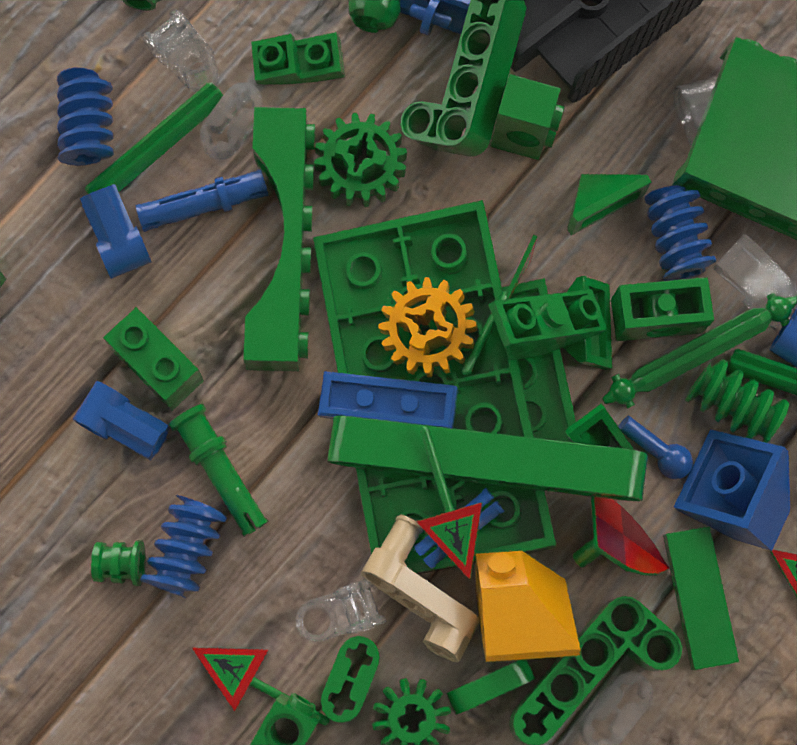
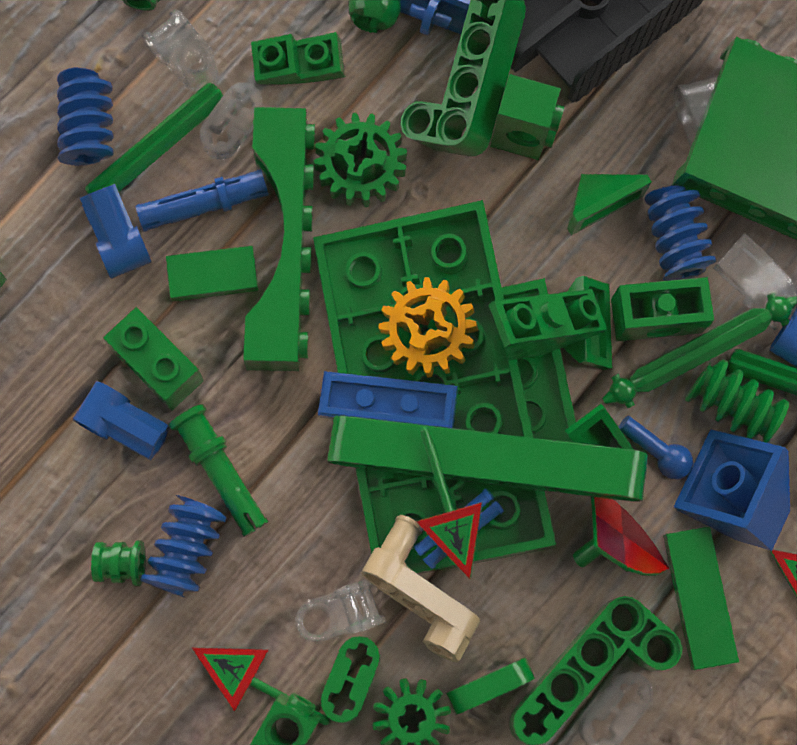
(212, 273): none -> green tile
(481, 341): green piece -> none
(523, 608): light orange slope -> none

